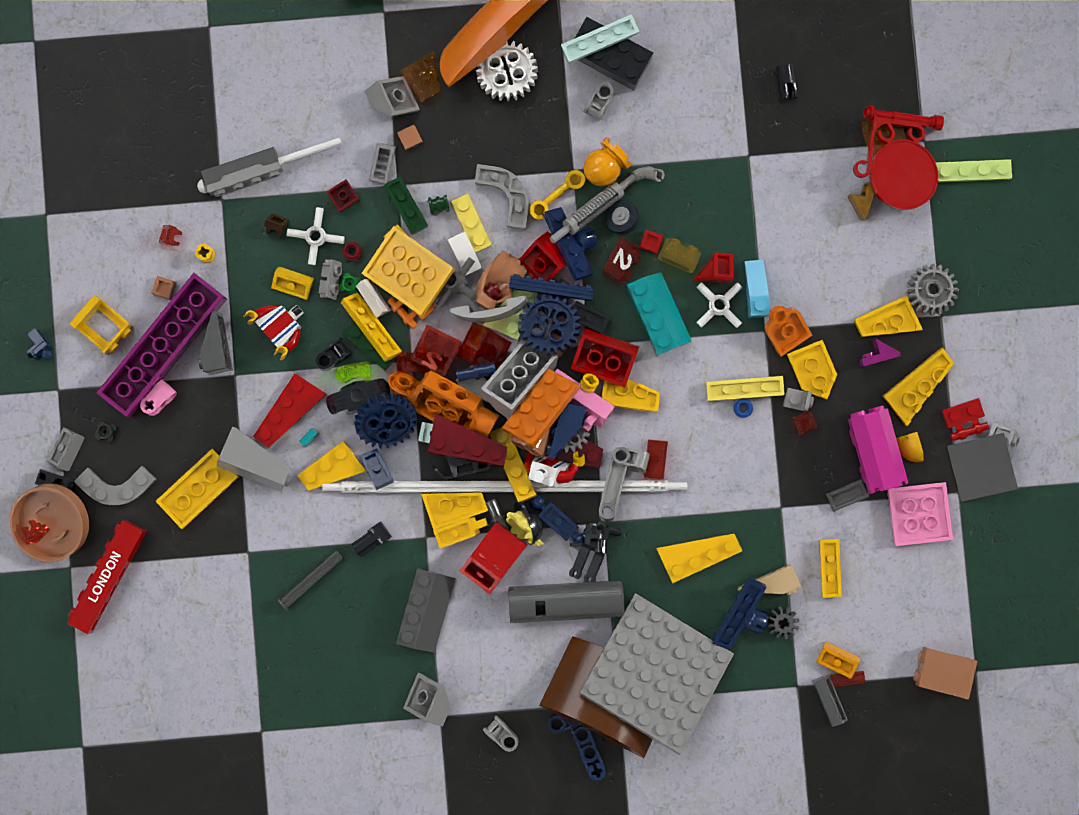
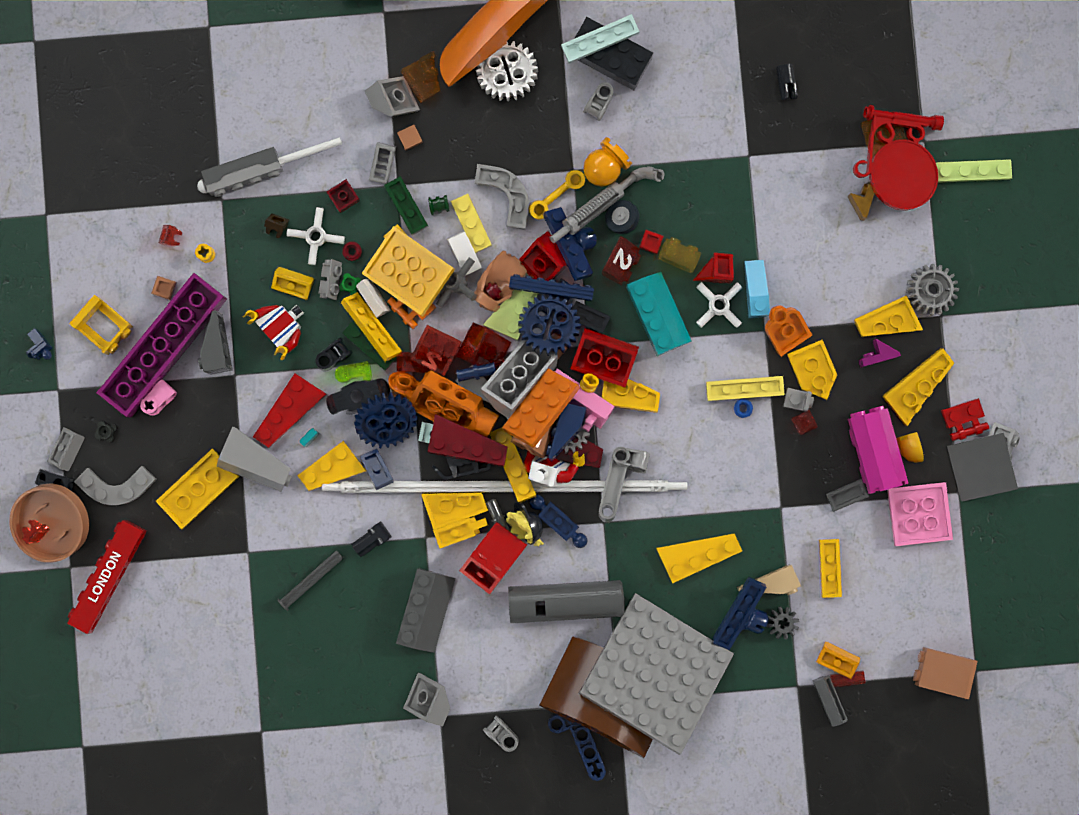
(513, 306): light grey slope -> none
(592, 535): black piece -> none
(657, 459): clear red slope -> none

